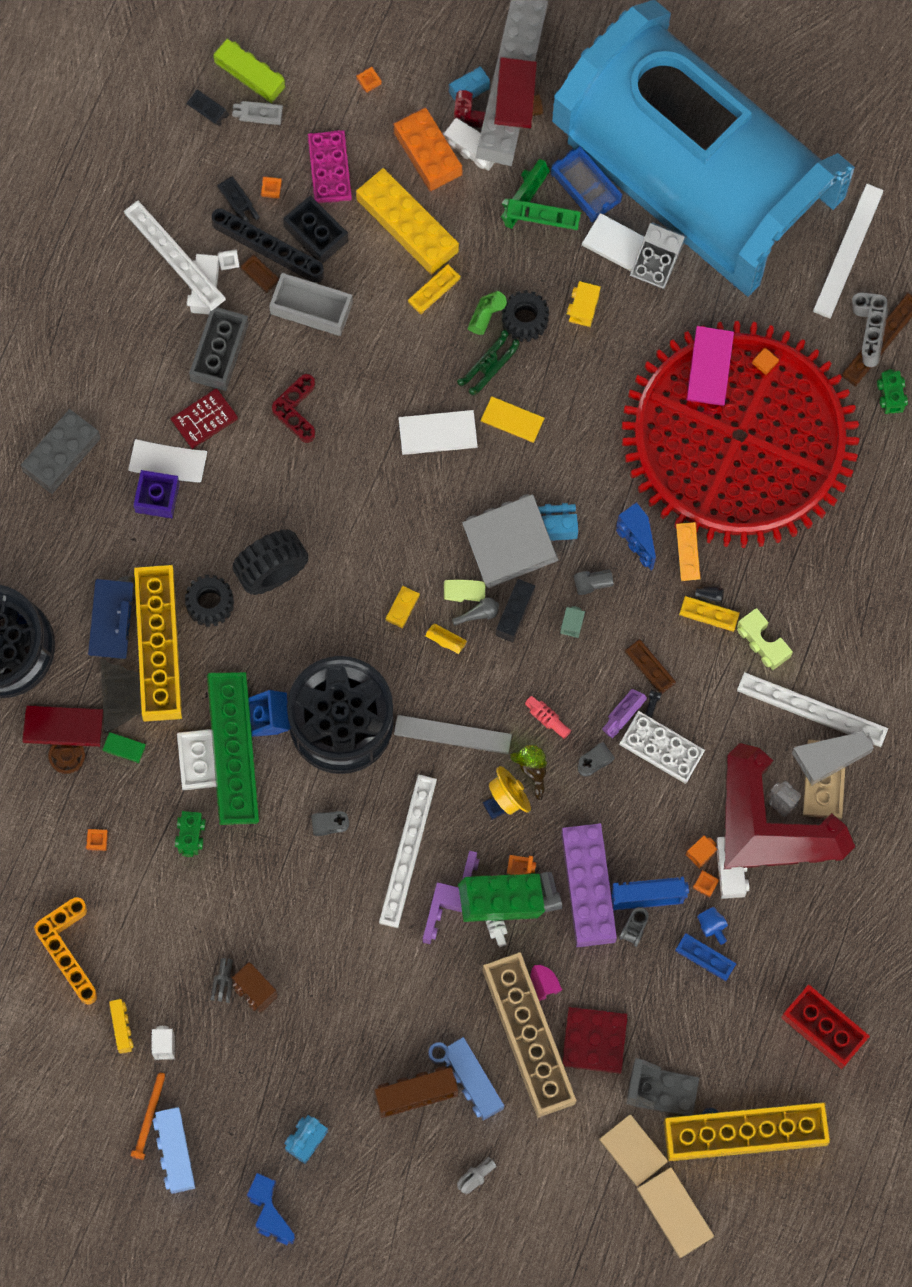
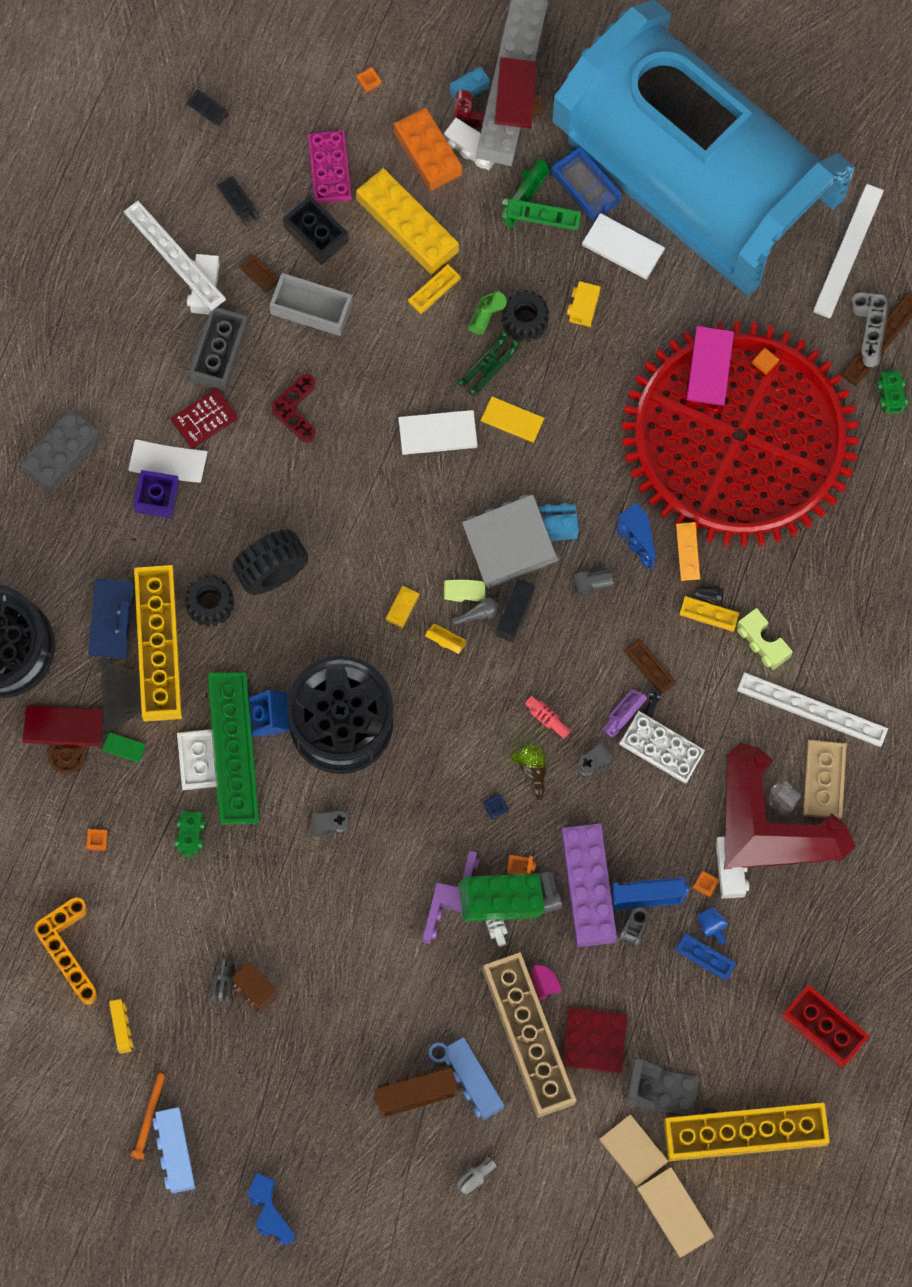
(163, 1043): white brick -> none
(228, 259): white slope -> none
(249, 70): lime brick -> none
(258, 112): light grey hinge -> none
(262, 238): black beam -> none
(271, 187): orange tile -> none
(306, 1138): dark azure brick -> none
(407, 851): white tile -> none
(452, 734): light grey tile -> none
(509, 792): yellow wheel -> none
(572, 621): sand green brick -> none
(658, 255): light grey slope -> none
(702, 851): orange brick -> none
(828, 756): light grey slope -> none

